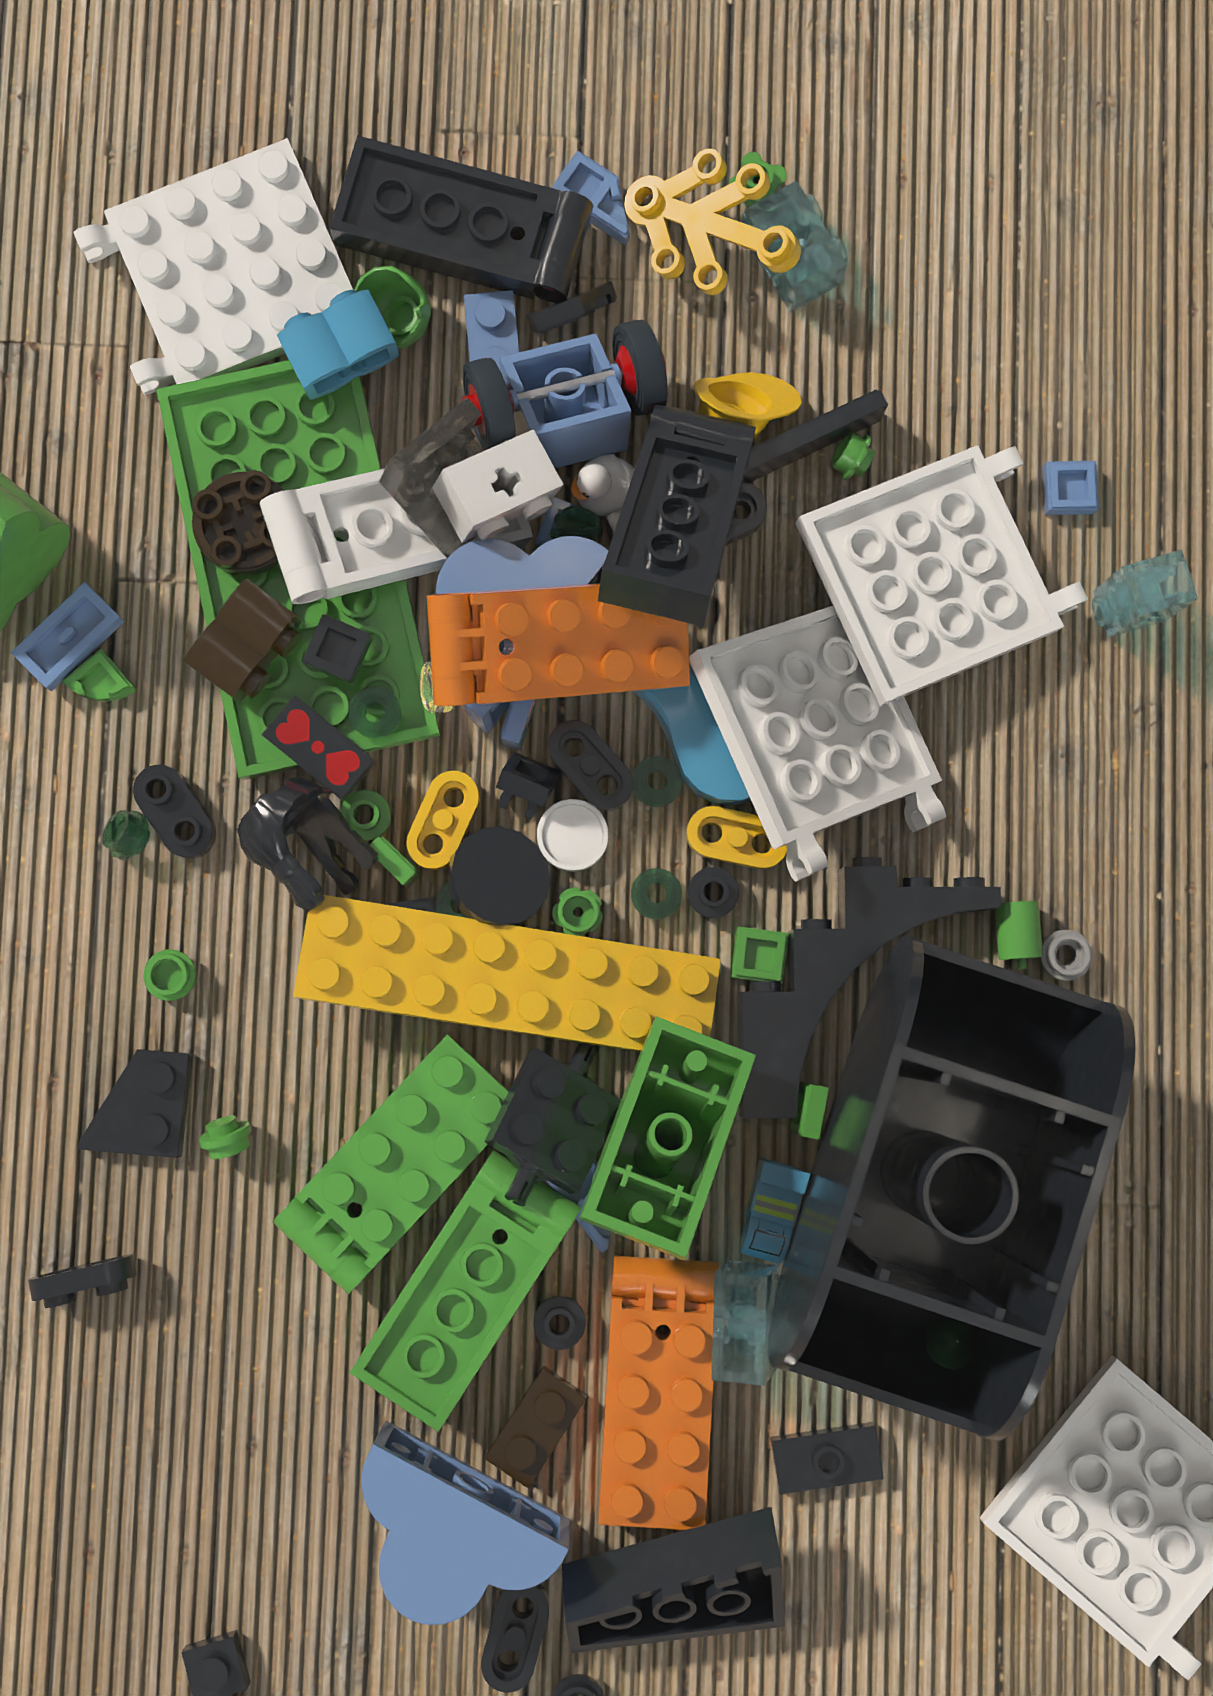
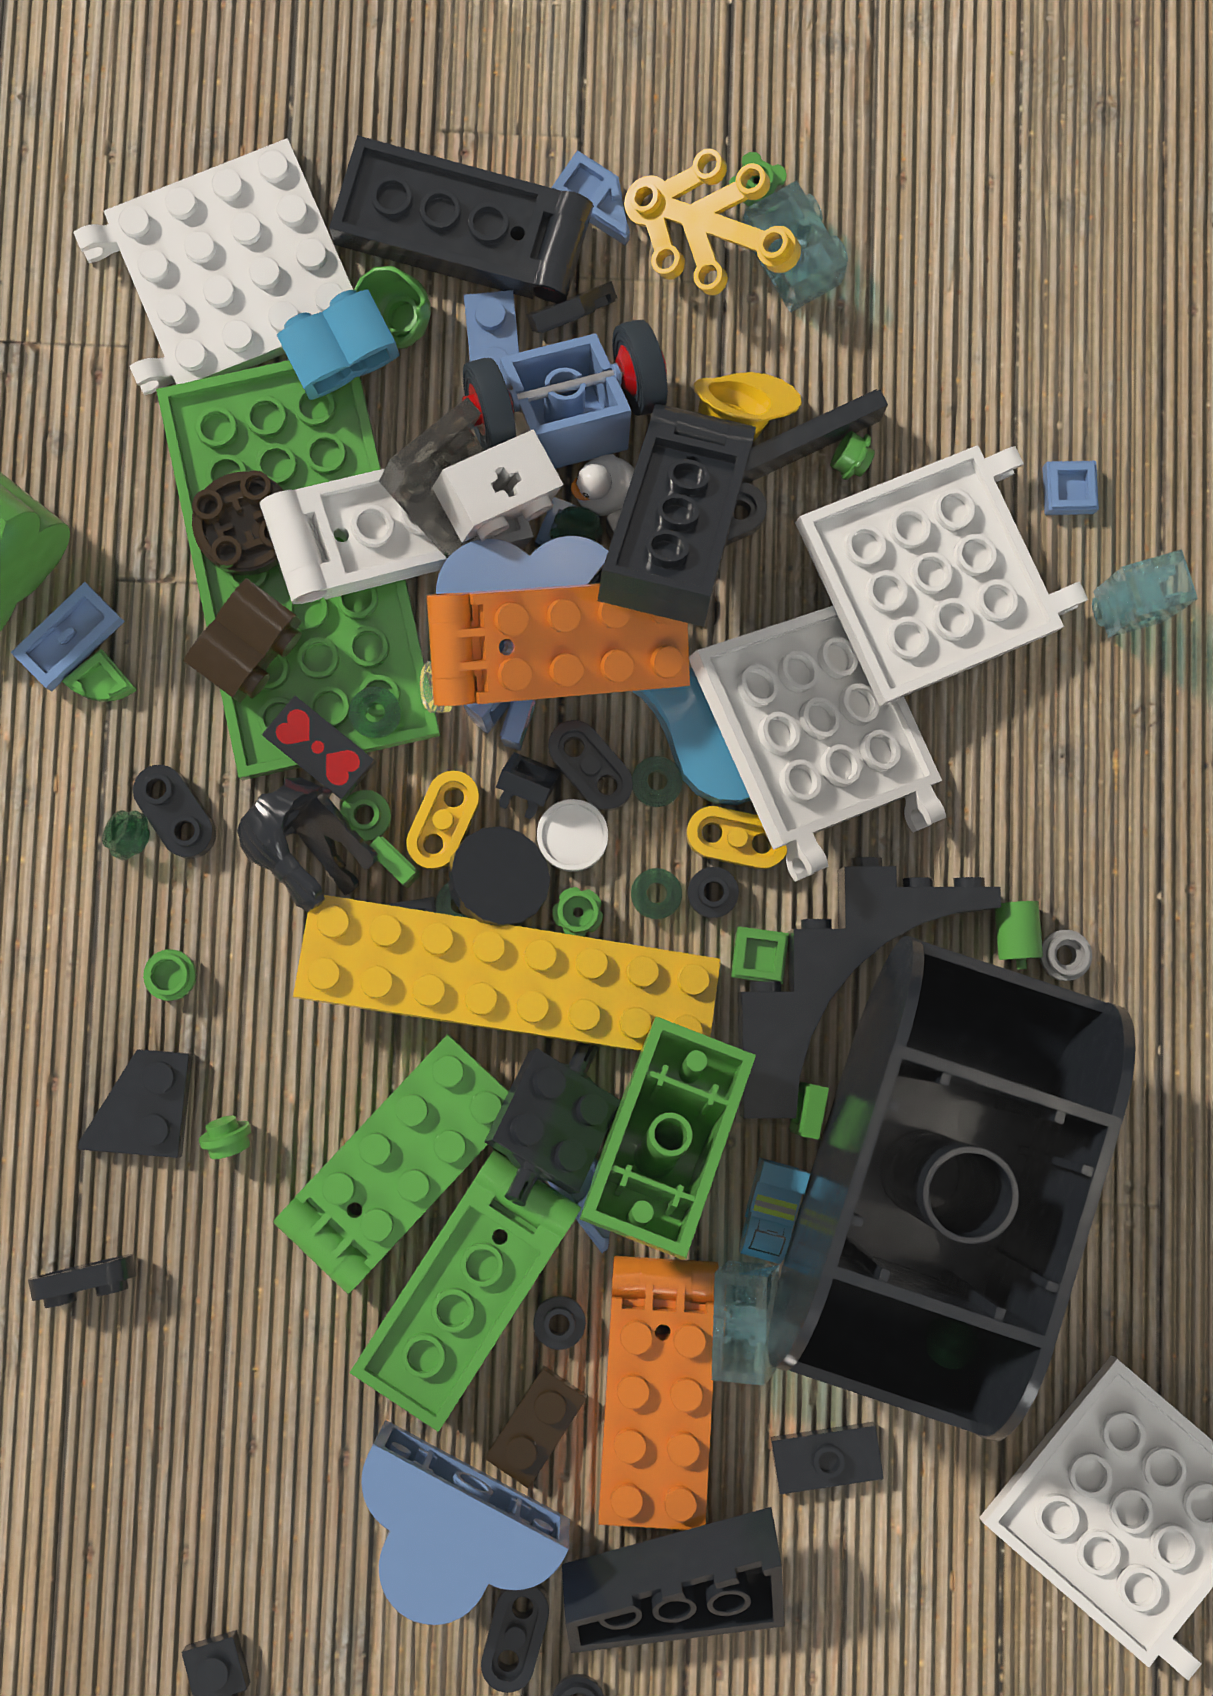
(337, 649): black tile -> none

